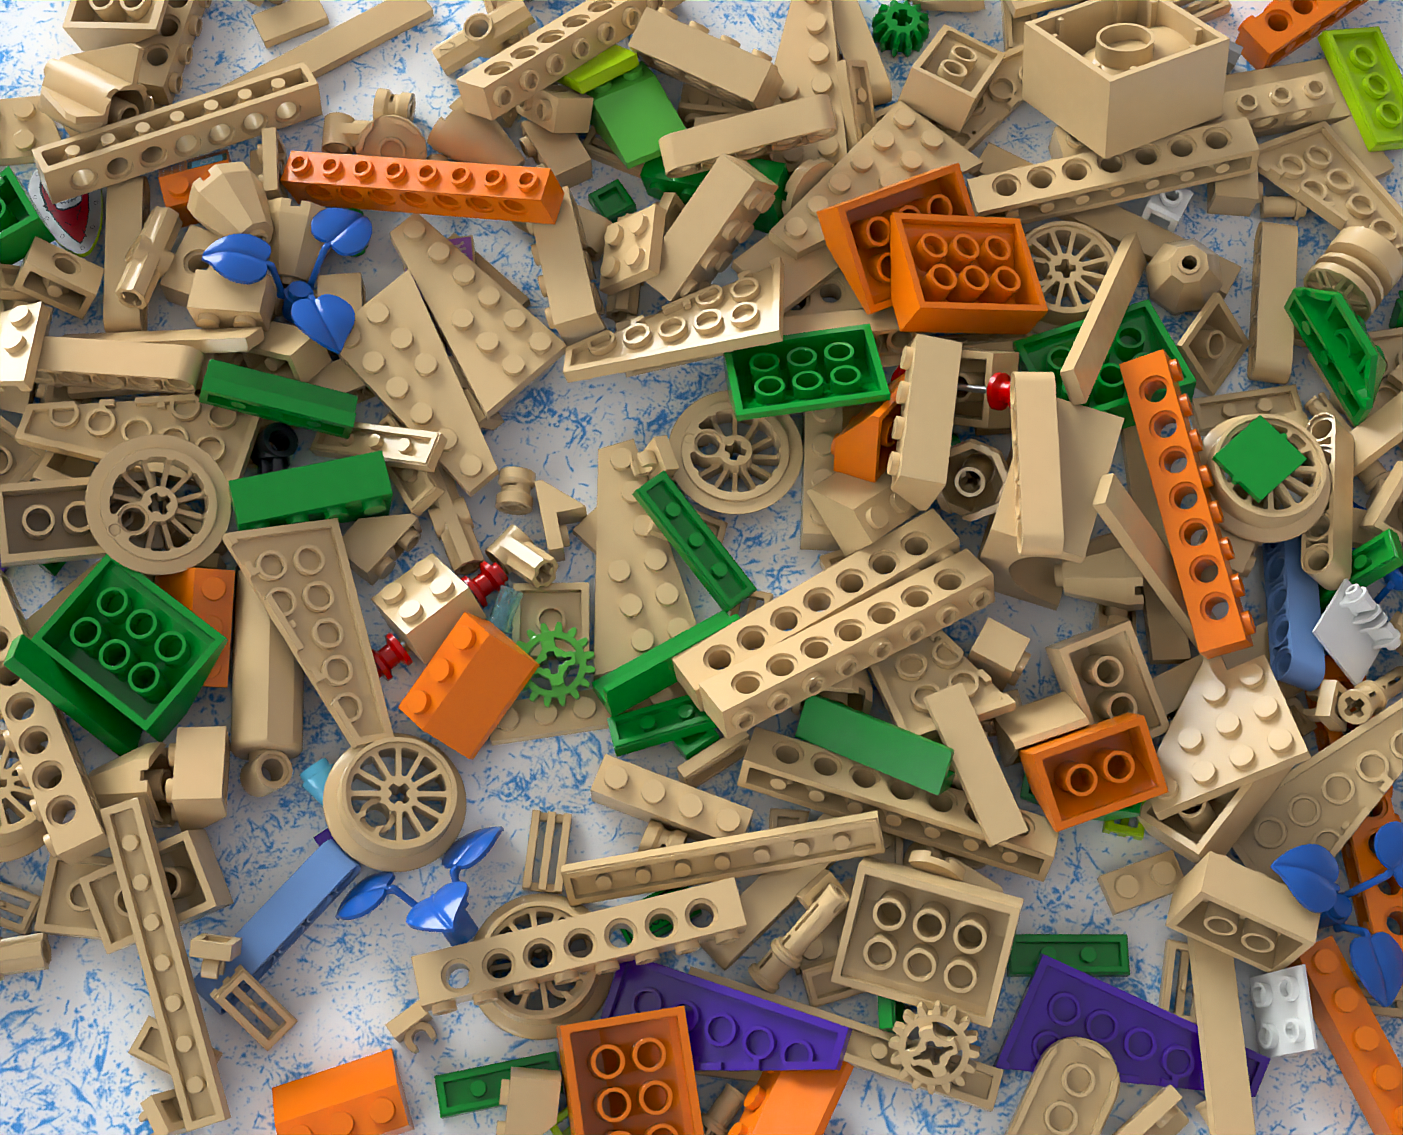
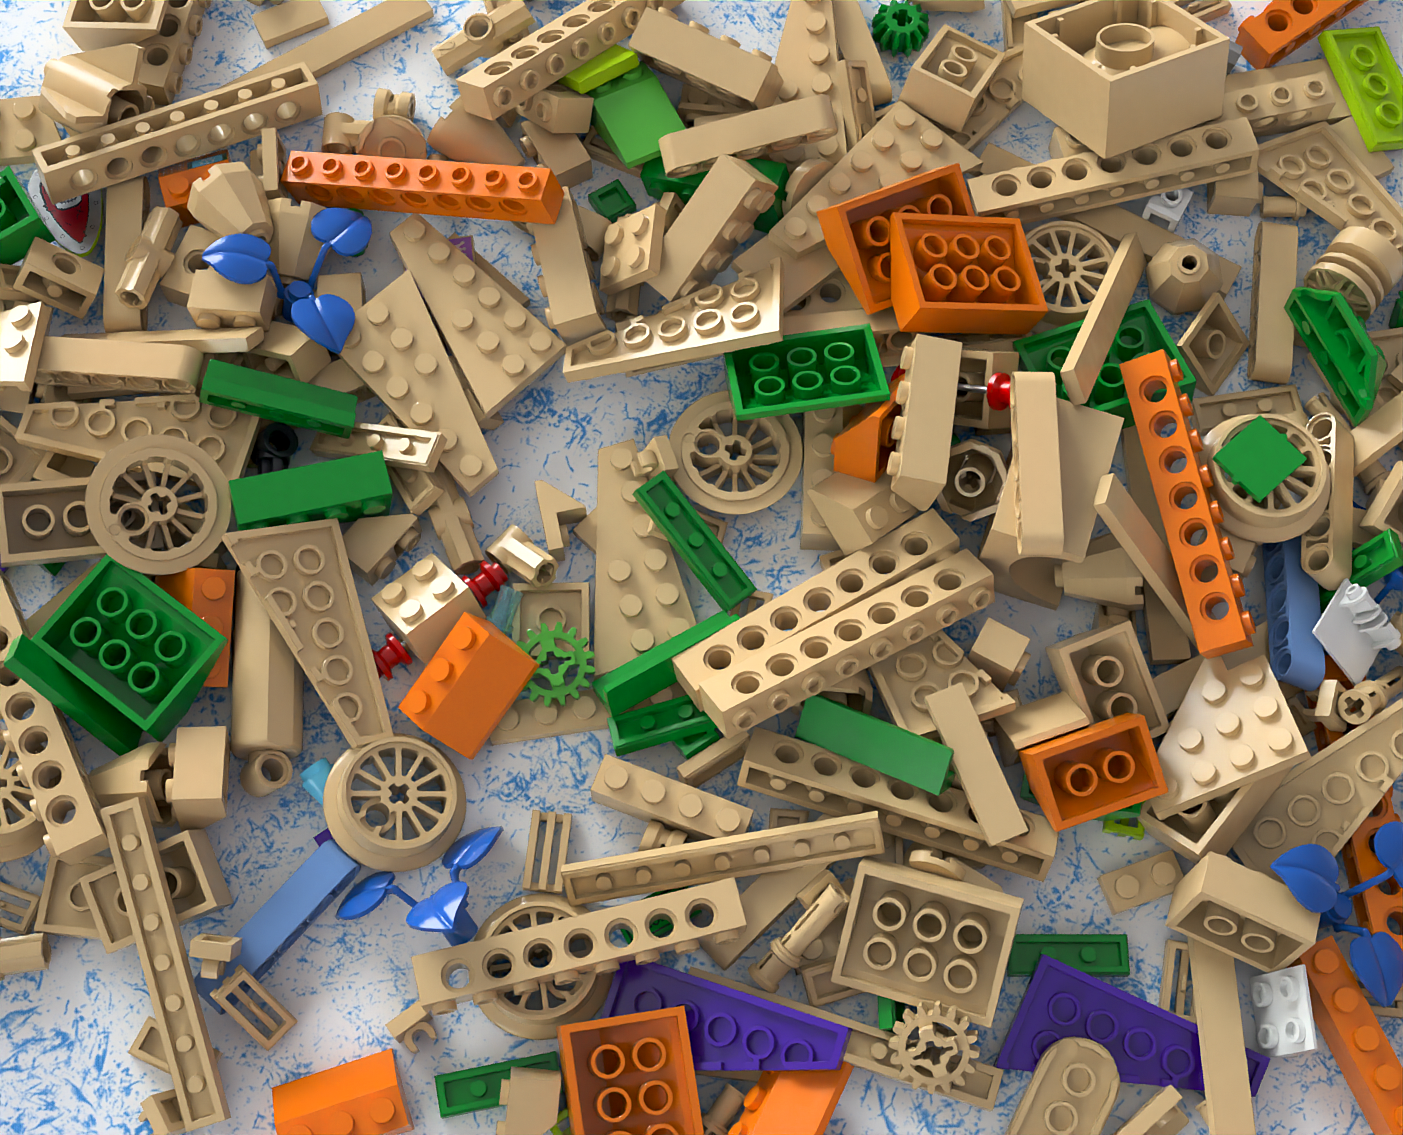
(515, 490): tan wheel -> none

